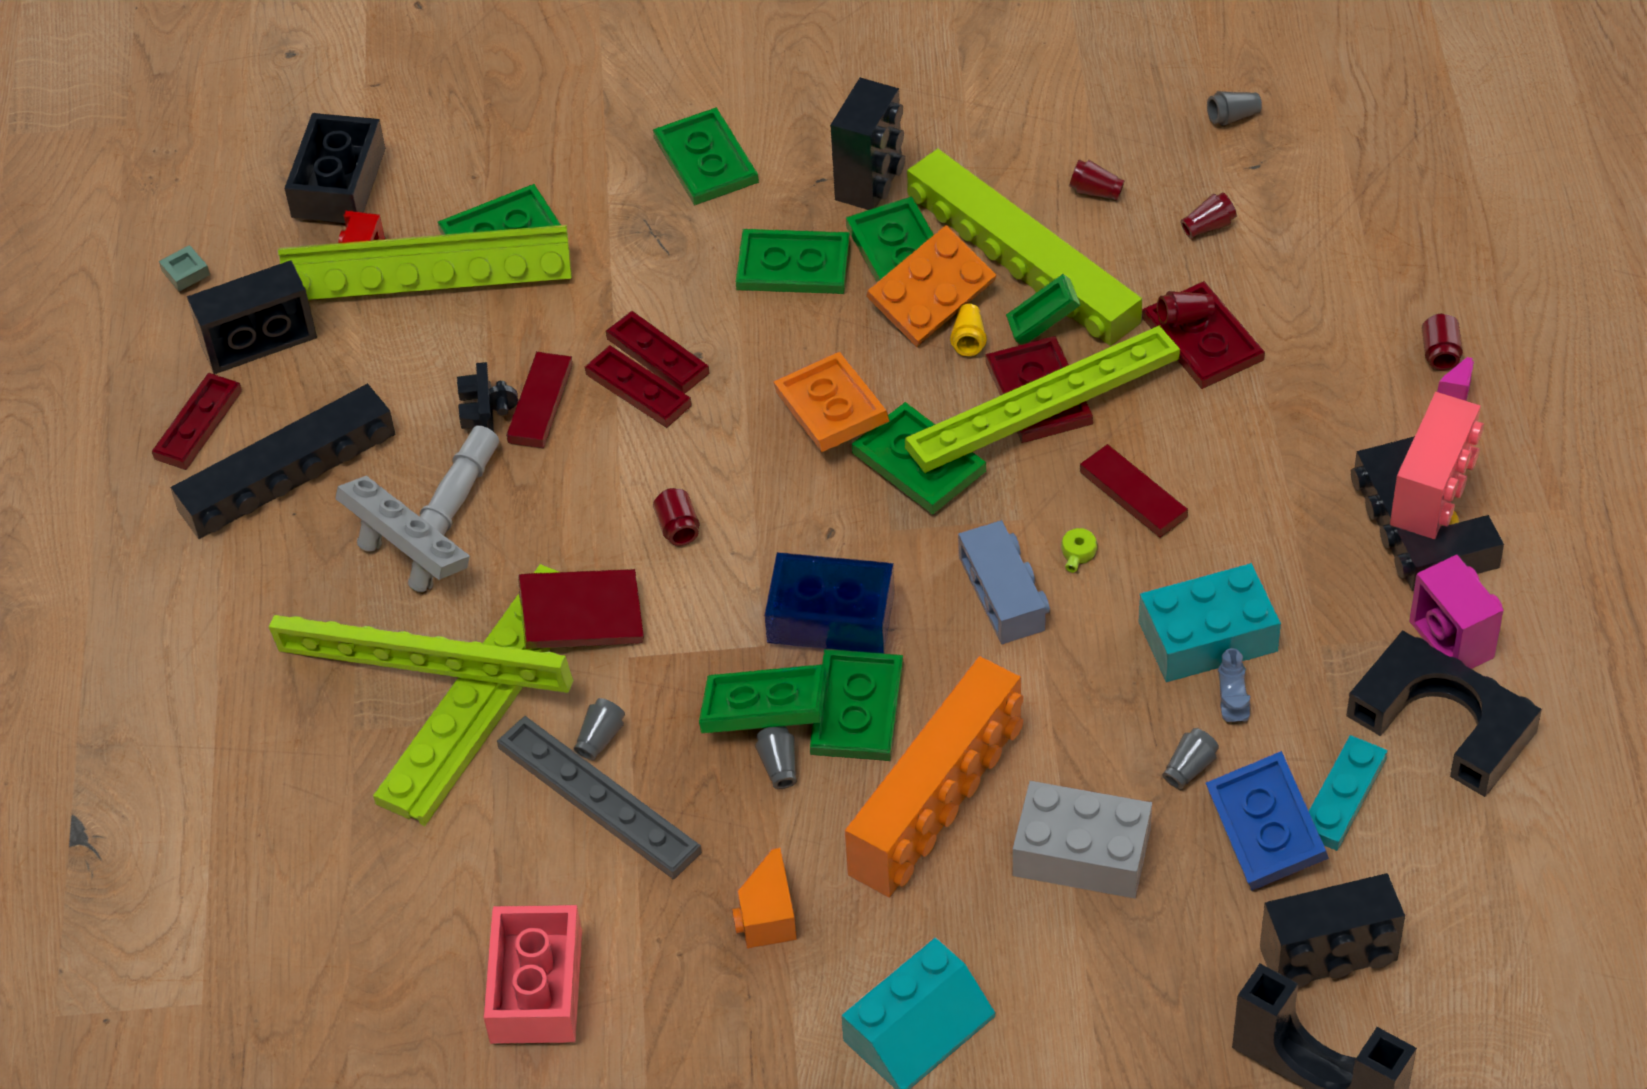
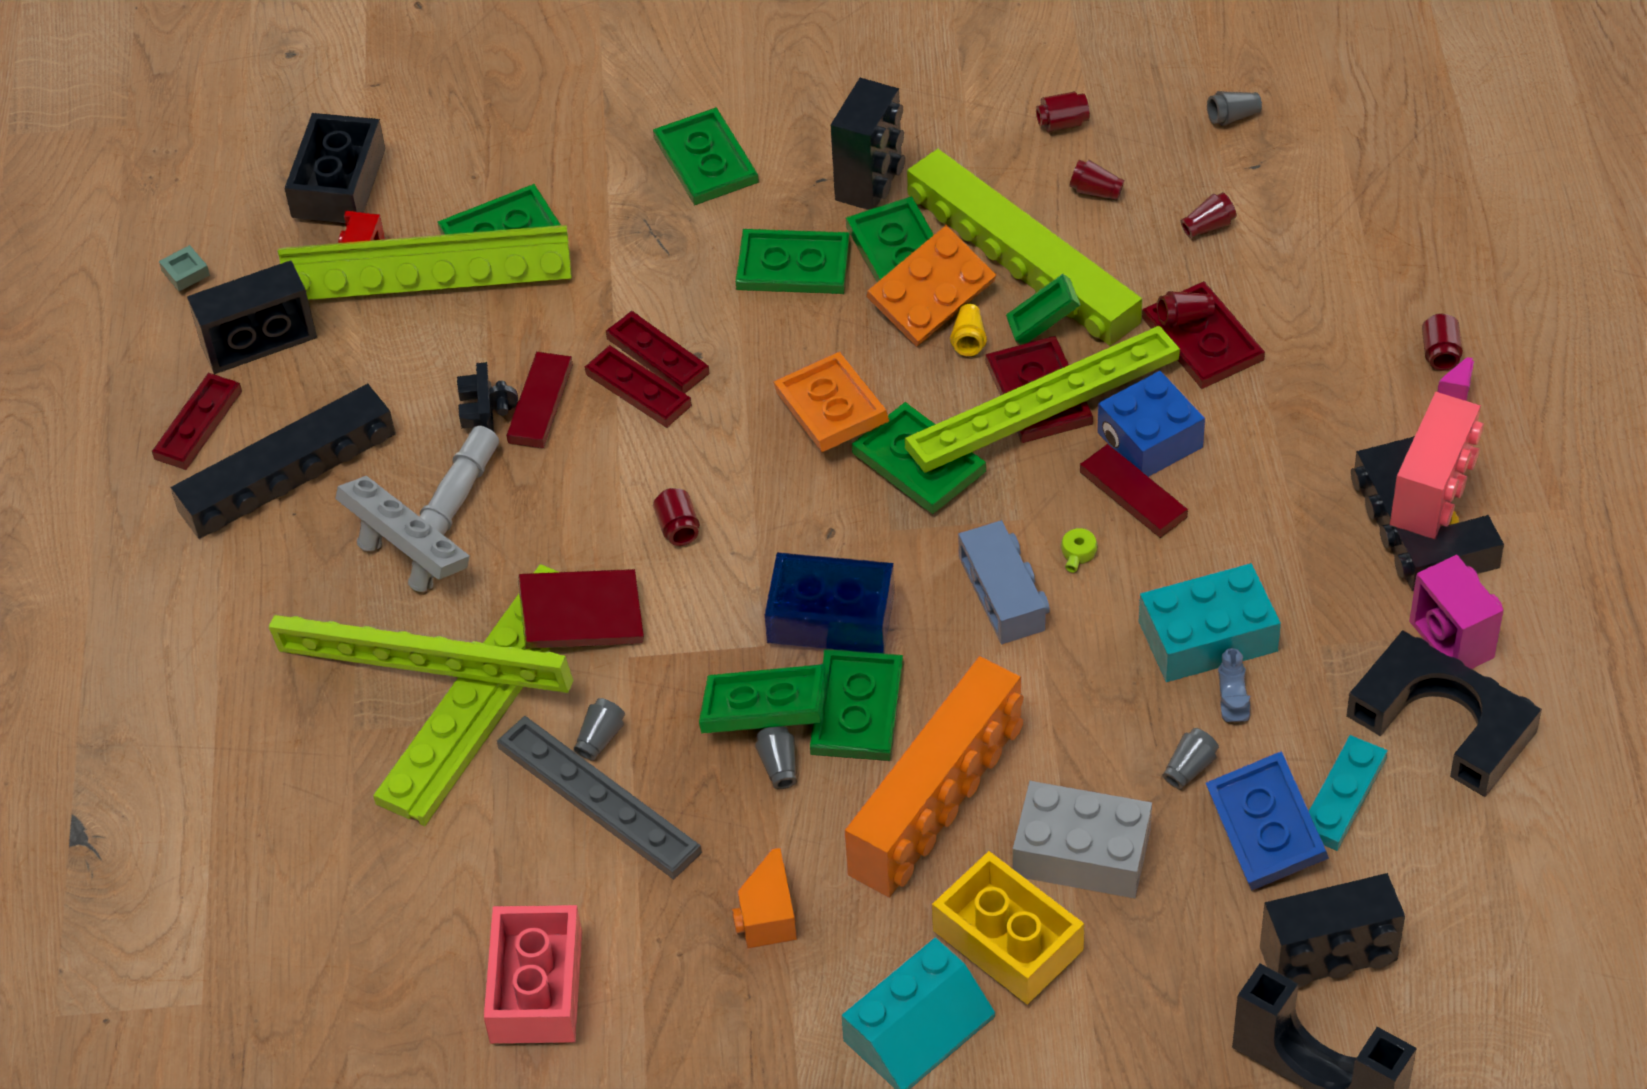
(1008, 927): none -> yellow brick
(1063, 111): none -> dark red brick
(1151, 424): none -> blue brick

